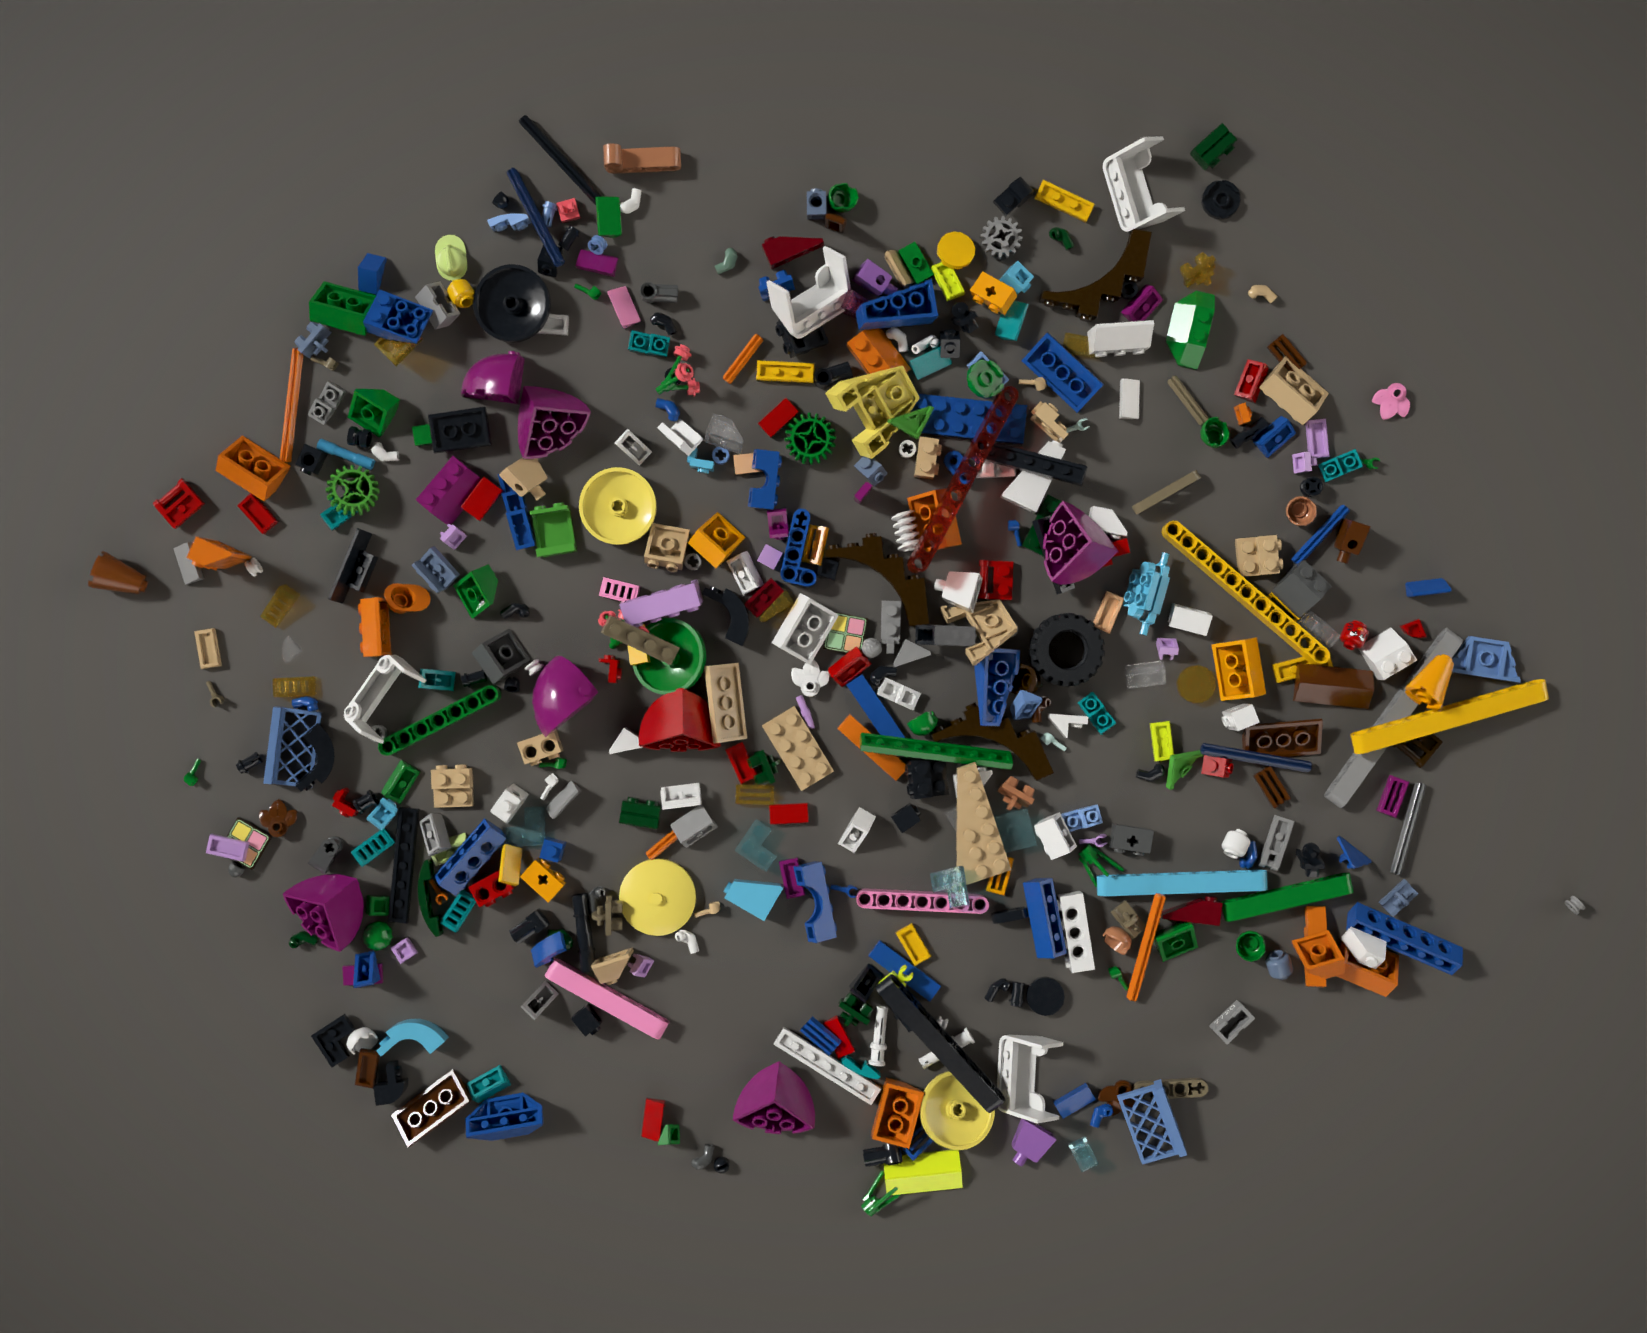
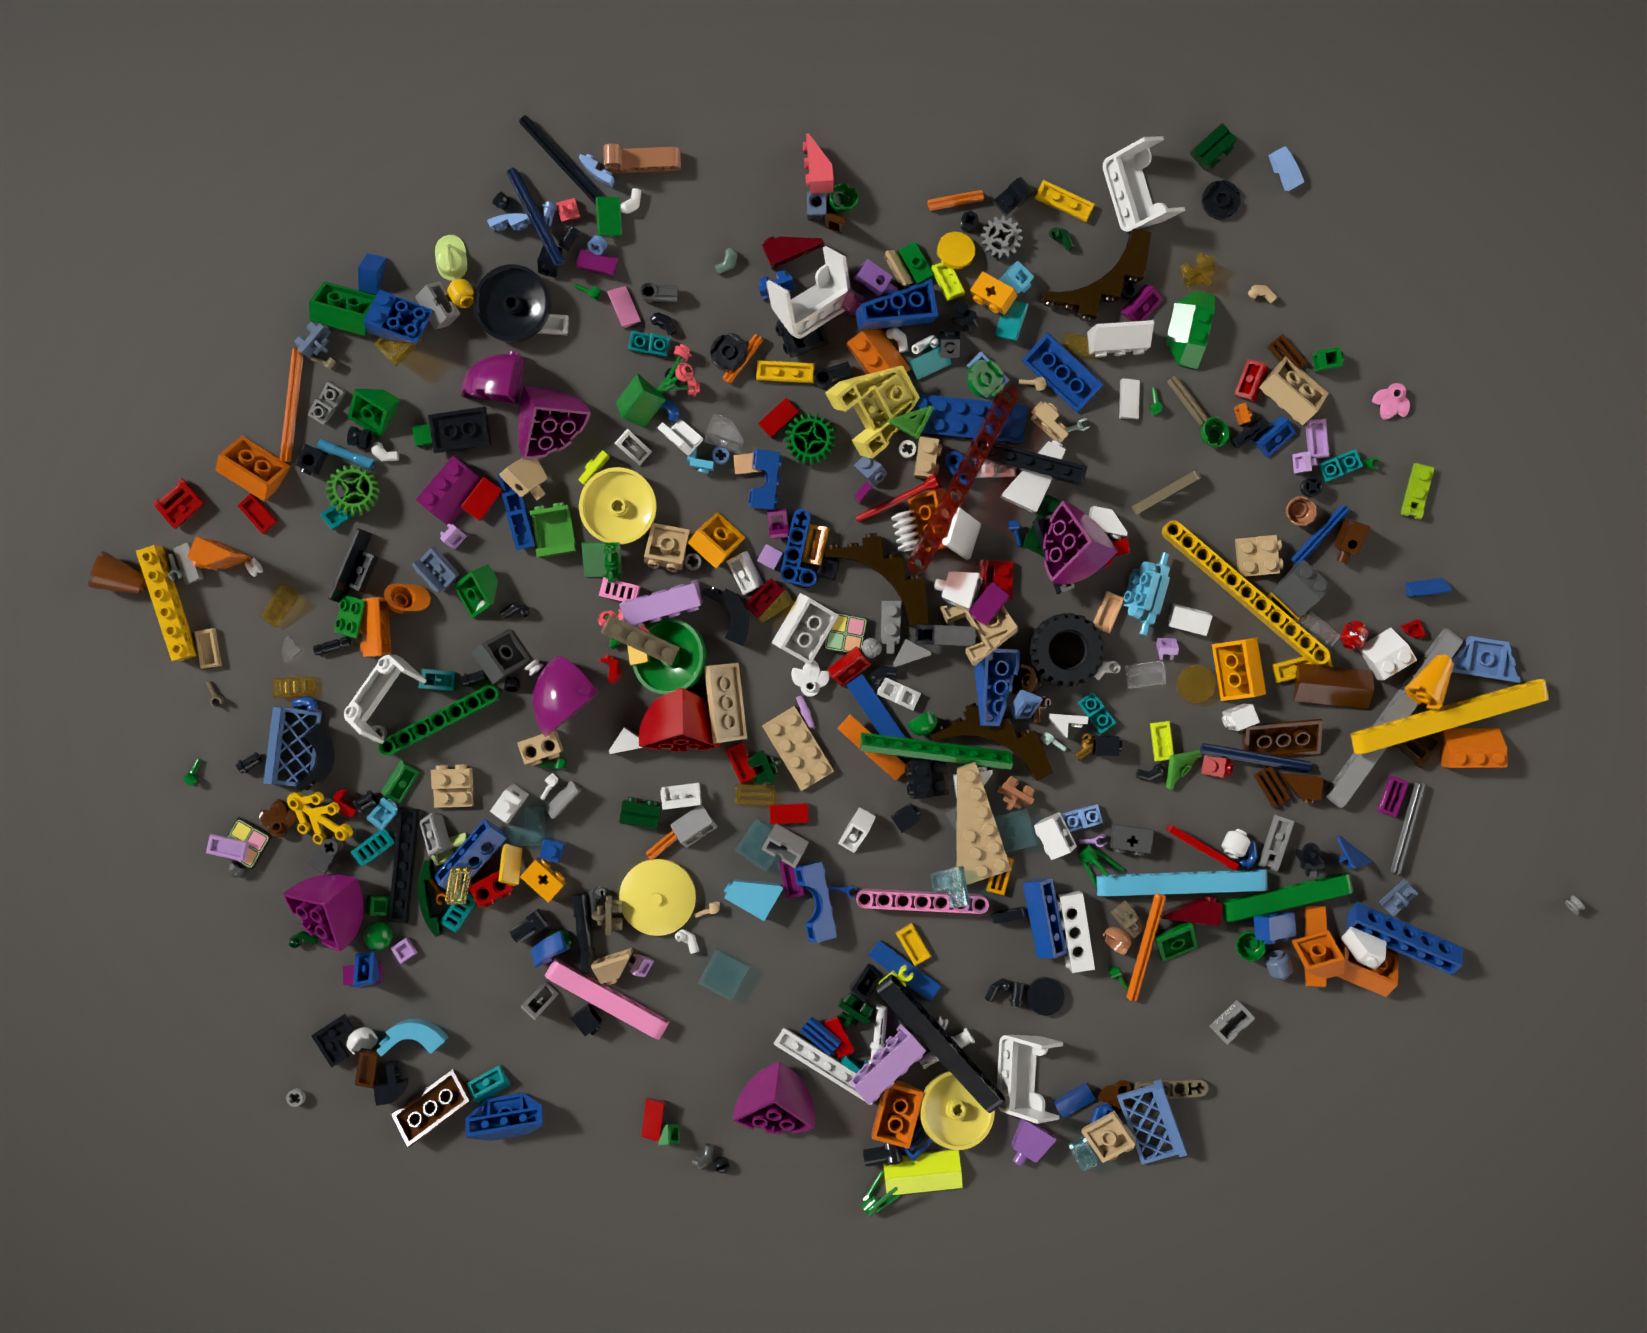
(166, 603): none -> yellow brick
(173, 568): none -> light aqua hand
(296, 1103): none -> light grey bush
(299, 802): none -> yellow plant
(332, 645): none -> black axle
(349, 616): none -> green hinge
(451, 882): none -> clear yellow tile
(592, 166): none -> light blue slope
(594, 467): none -> neon yellow plate
(602, 560): none -> green hinge
(639, 402): none -> green slope
(723, 974): none -> clear light blue plate
(729, 352): none -> black tile
(785, 845): none -> light grey brick
(819, 167): none -> coral slope
(887, 1065): none -> lavender wedge
(931, 483): none -> red piece
(955, 200): none -> orange axle
(962, 534): none -> white piece
(970, 215): none -> black bush
(988, 604): none -> magenta slope
(1086, 747): none -> pearl gold arm
(1107, 667): none -> white arm
(1107, 745): none -> black brick
(1109, 1137): none -> tan plate
(1157, 406): none -> green hand
(1202, 847): none -> red tile
(1275, 926): none -> blue brick
(1286, 166): none -> light blue slope
(1304, 786): none -> reddish brown slope
(1334, 354): none -> green brick
(1417, 490): none -> lime plate
(1473, 748): none -> orange slope

